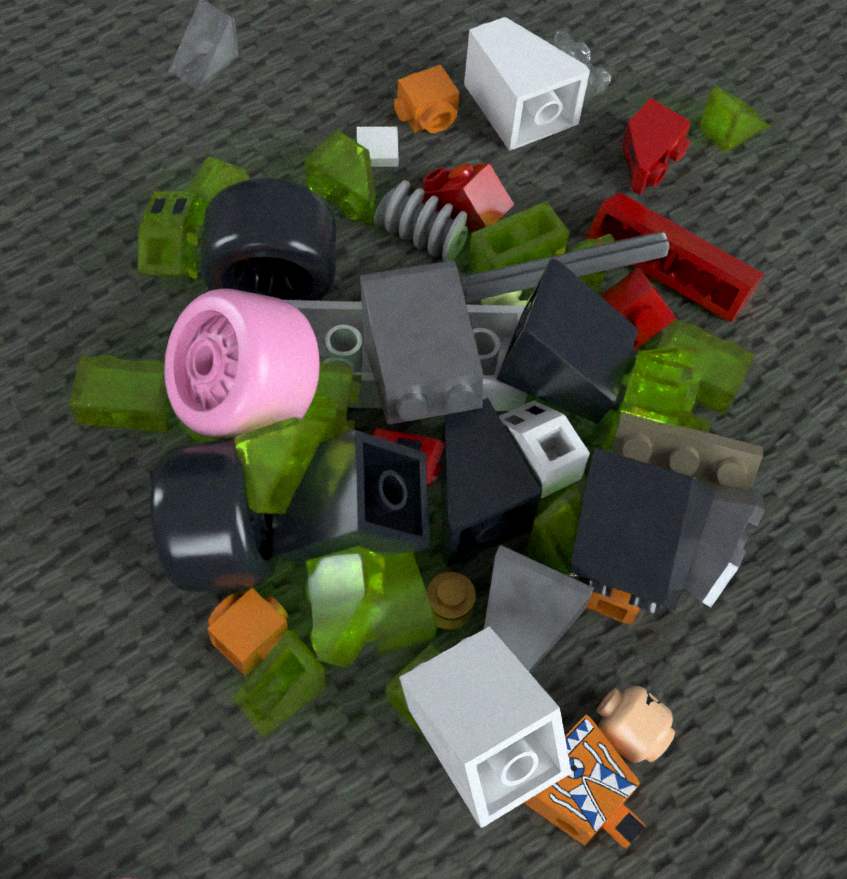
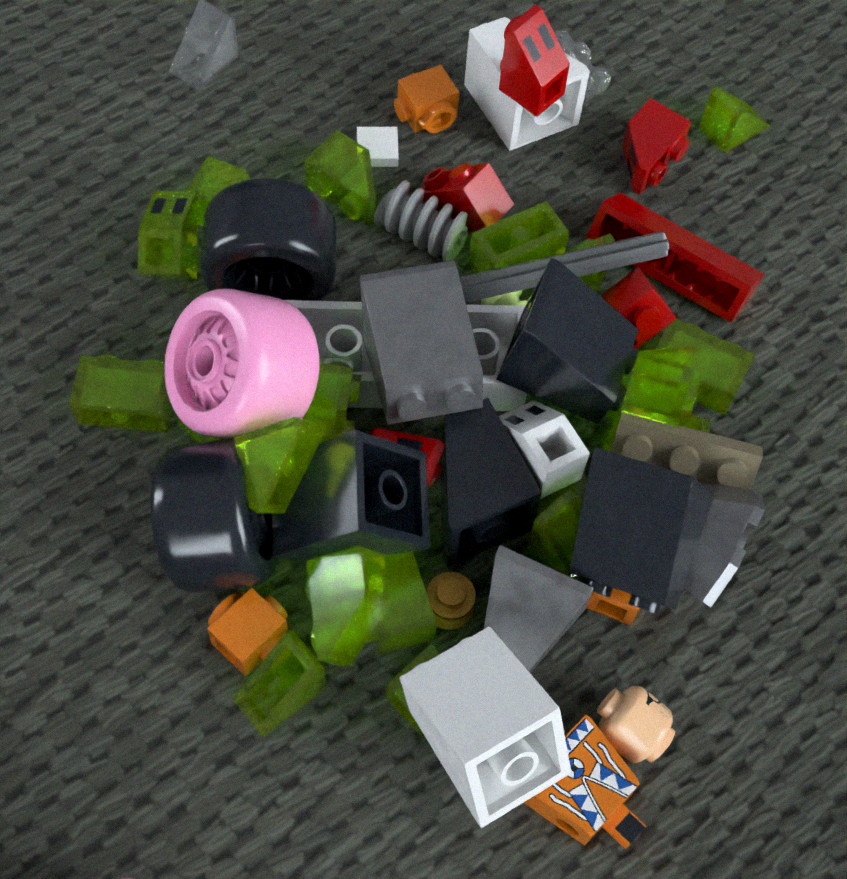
(533, 62): none -> red slope

